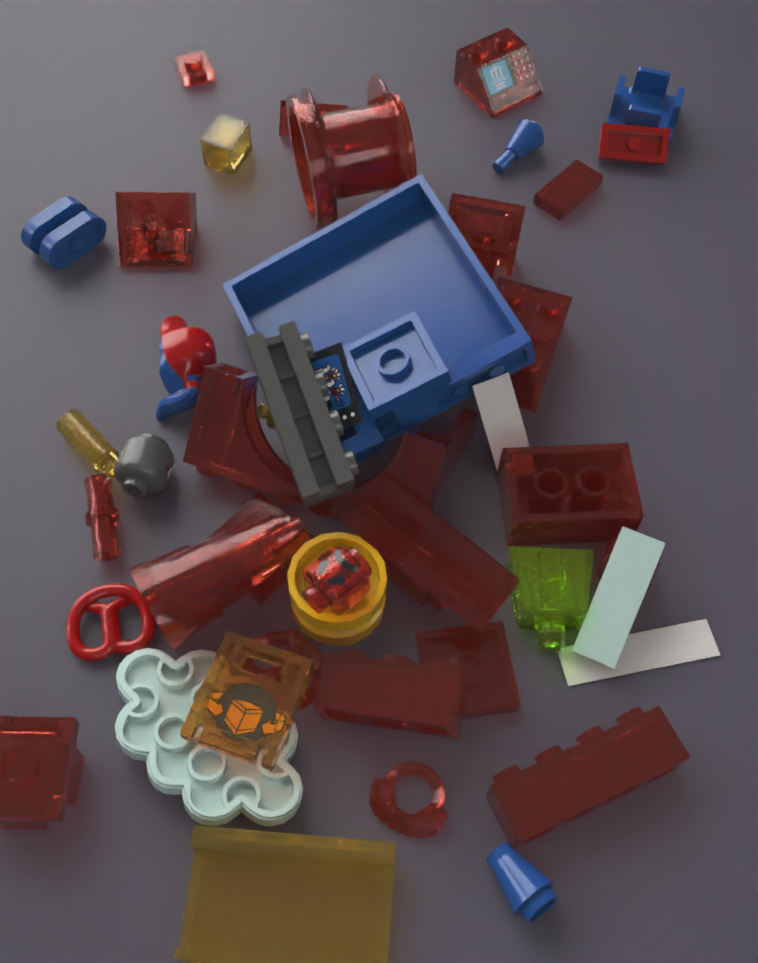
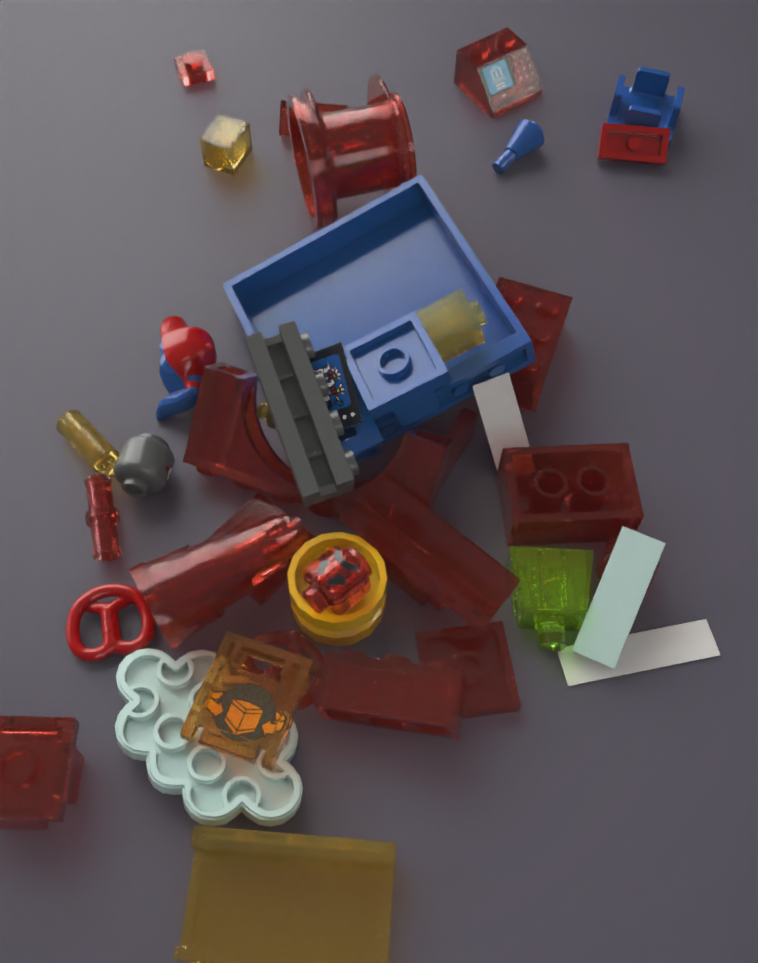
(63, 232): blue brick -> none
(156, 228): clear red slope -> none
(383, 802): clear red piece -> none
(453, 324): none -> clear yellow brick
(489, 228): clear red panel -> none
(522, 883): blue cone -> none
(568, 189): clear red tile -> none
(585, 775): clear red brick -> none

